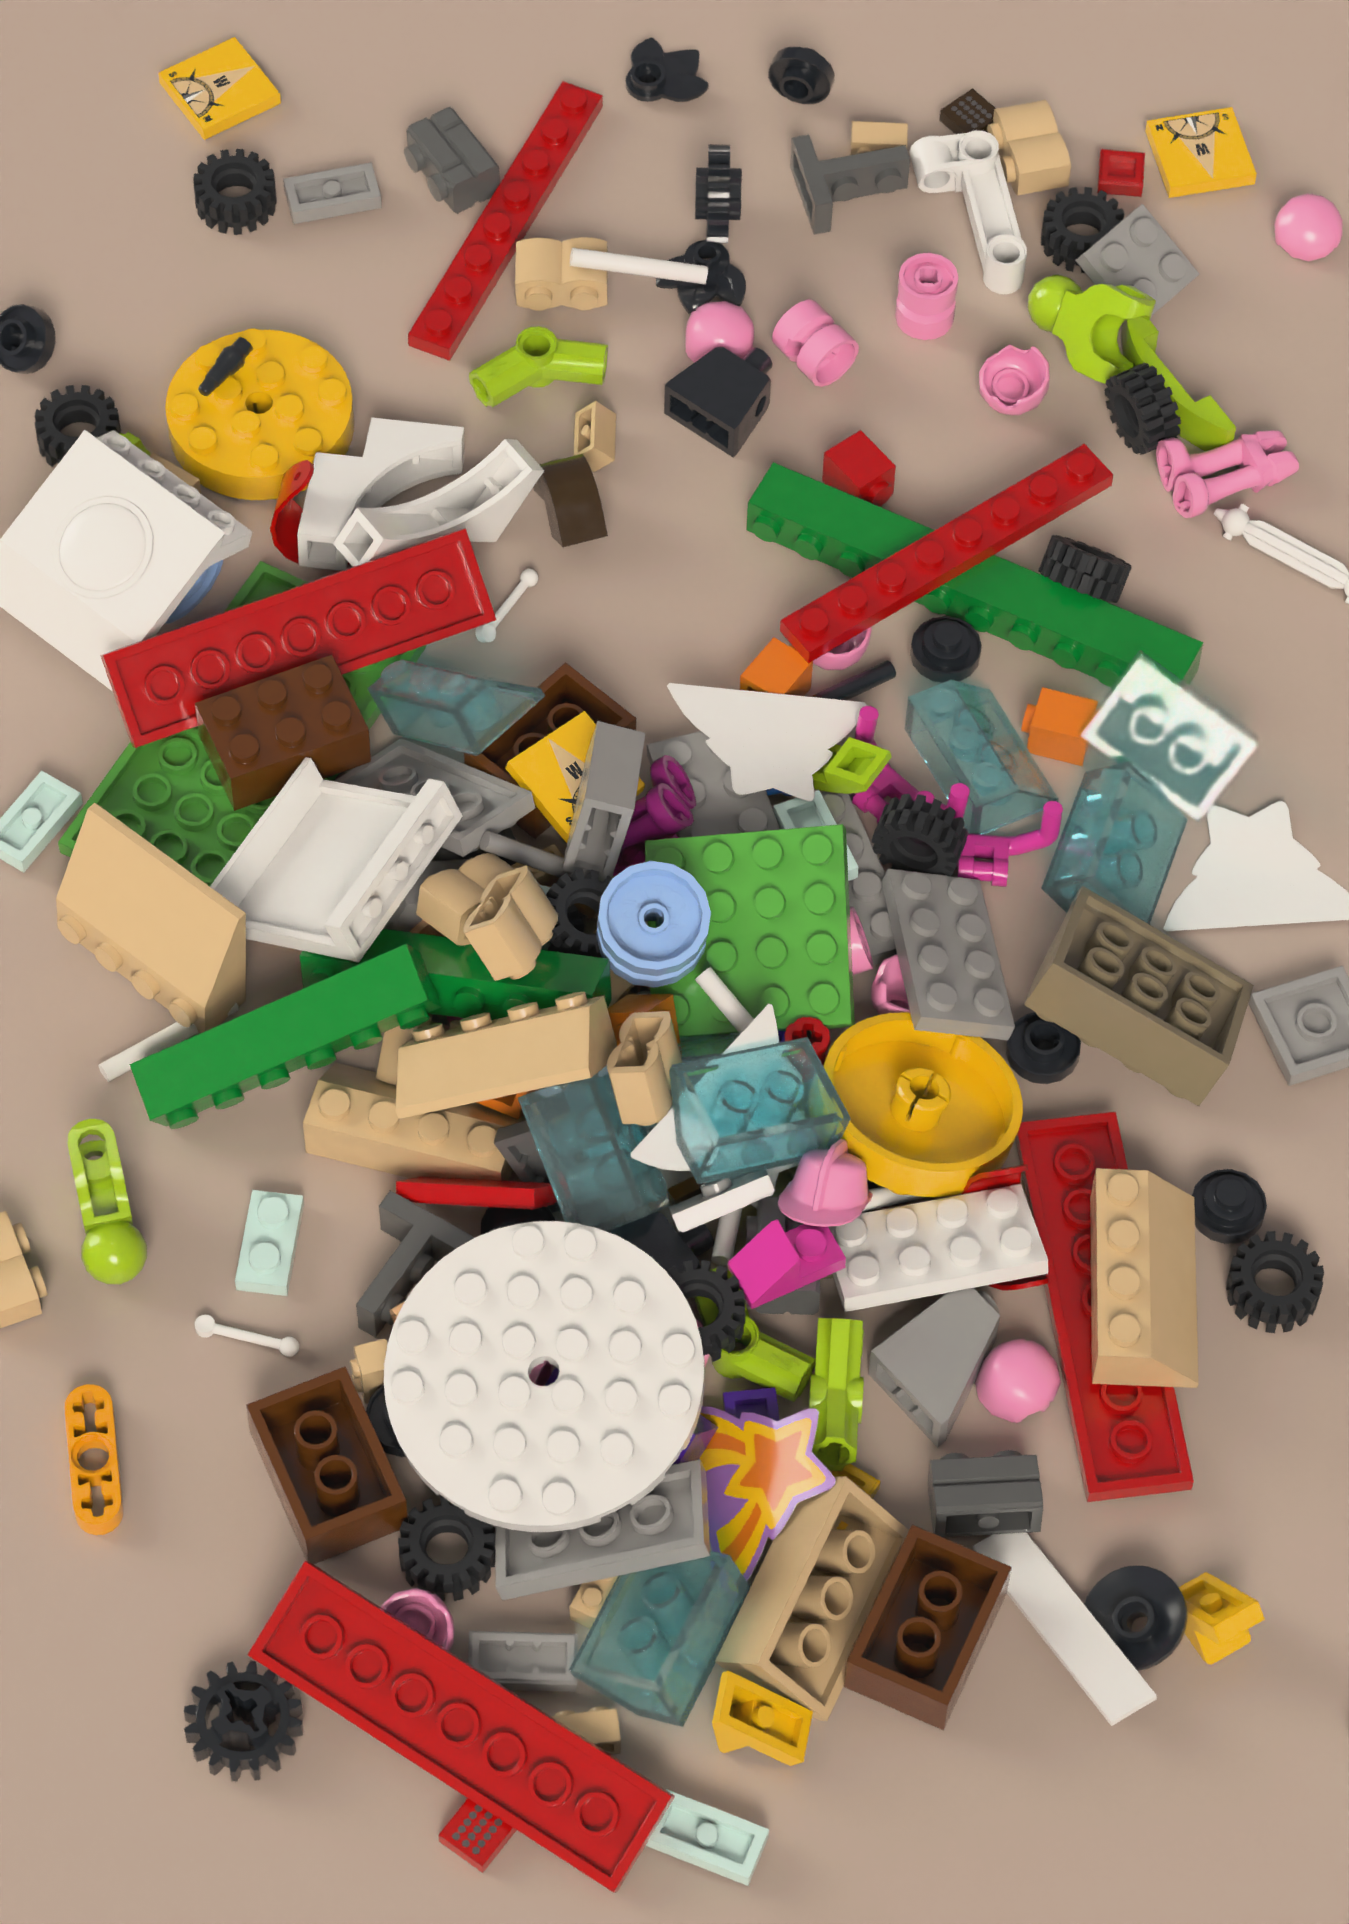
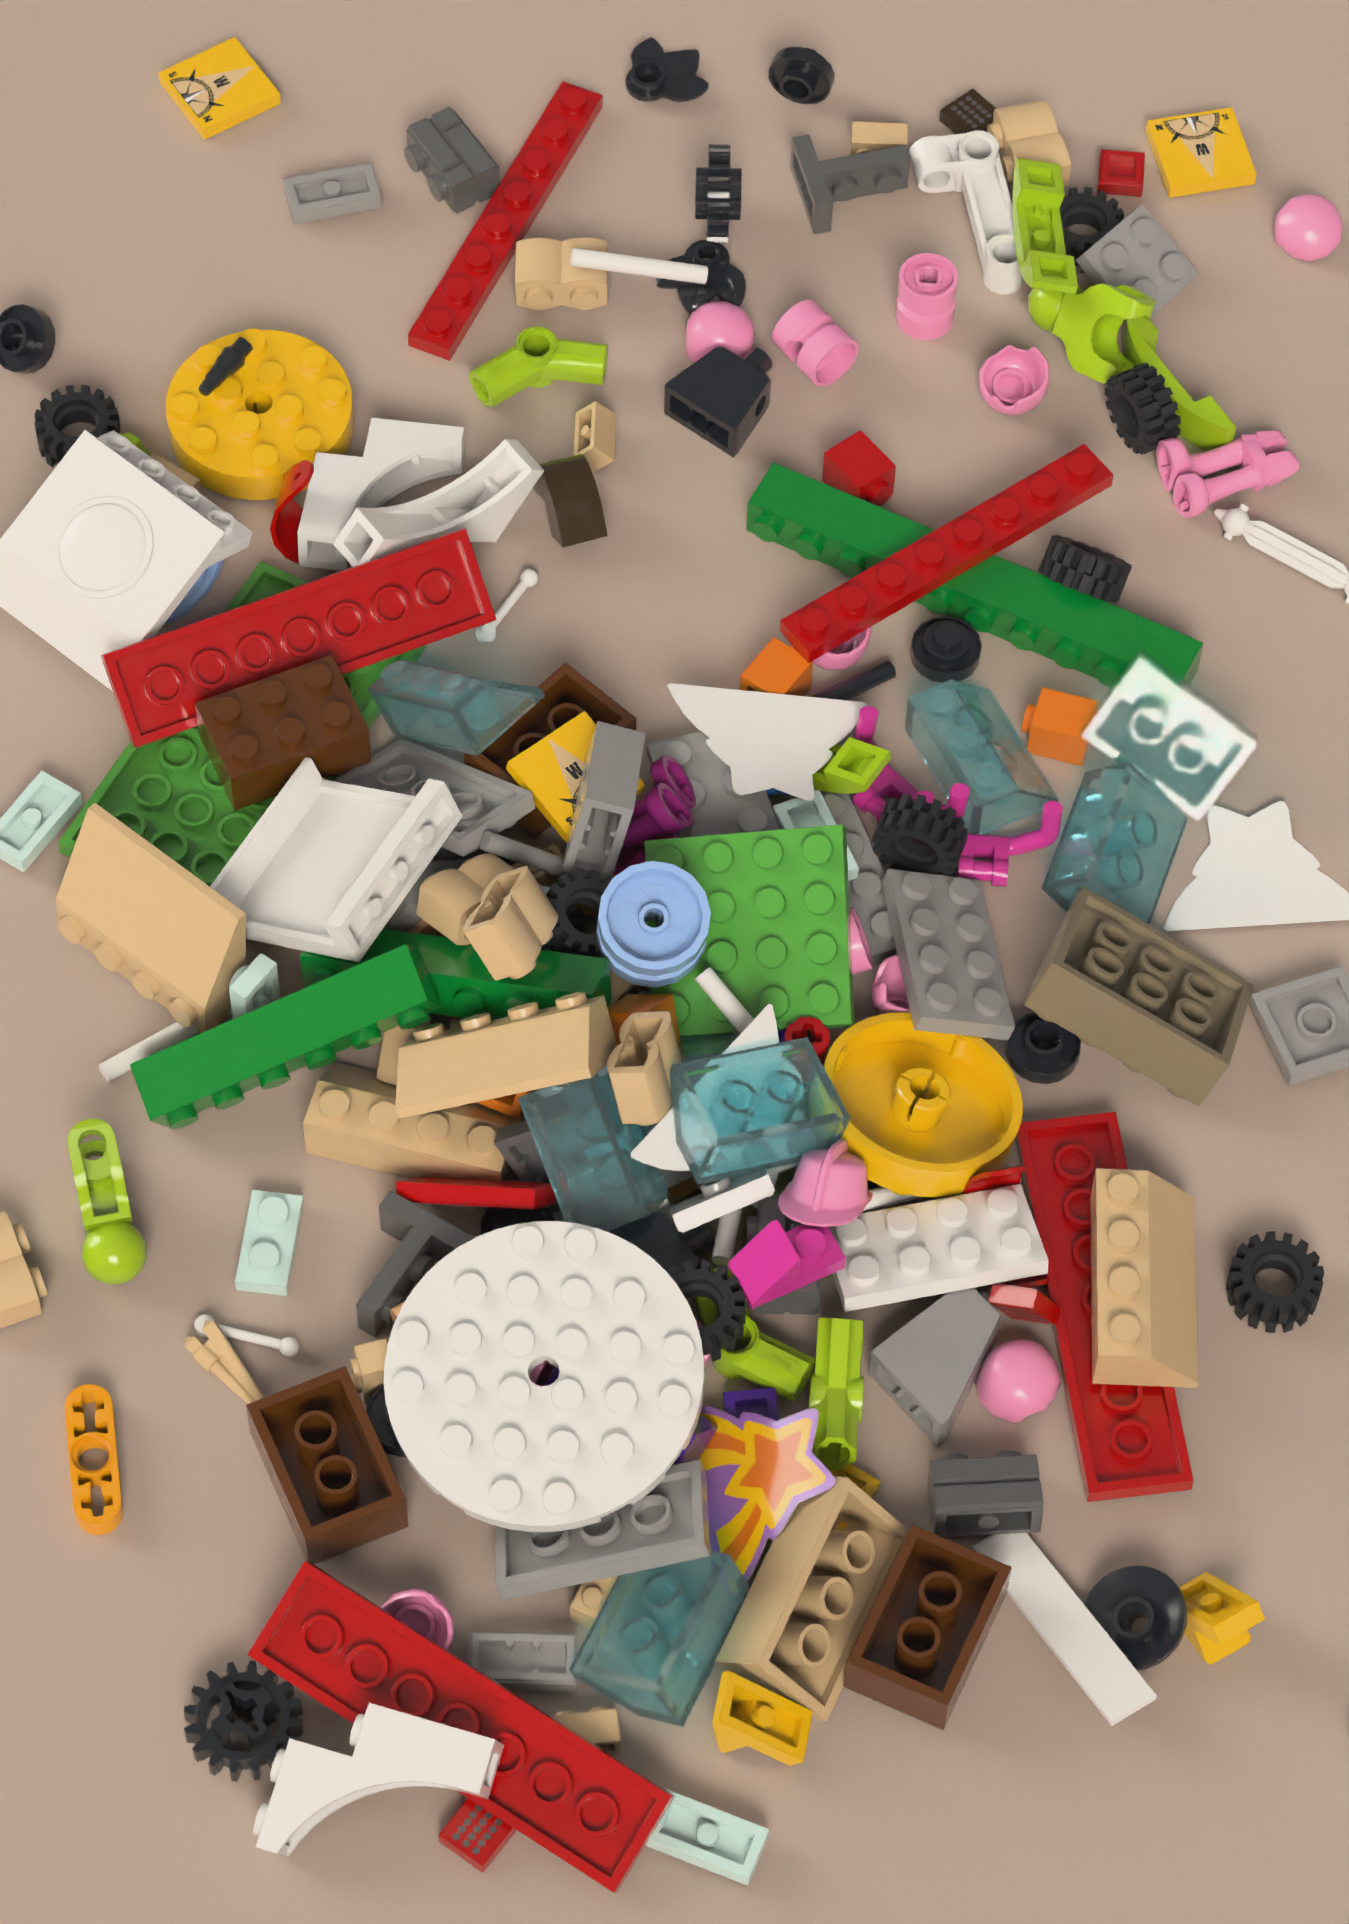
(220, 1358): none -> tan piece
(240, 210): black tyre -> none
(254, 986): none -> light aqua plate
(388, 1754): none -> white arch
(445, 1577): black tyre -> none
(1024, 1304): none -> red tile
(1038, 227): none -> lime slope
(1228, 1206): black plate -> none

